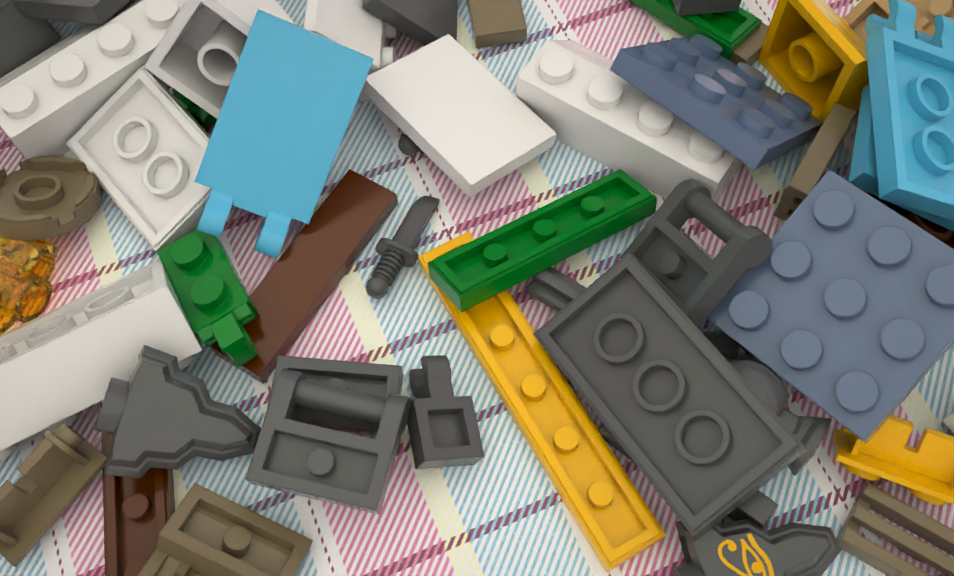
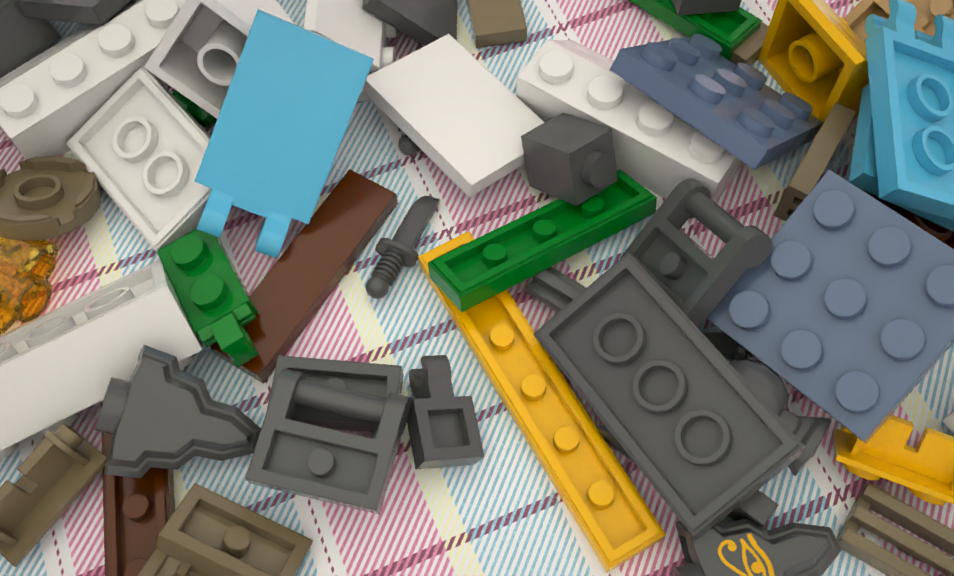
(569, 158): none -> dark grey brick

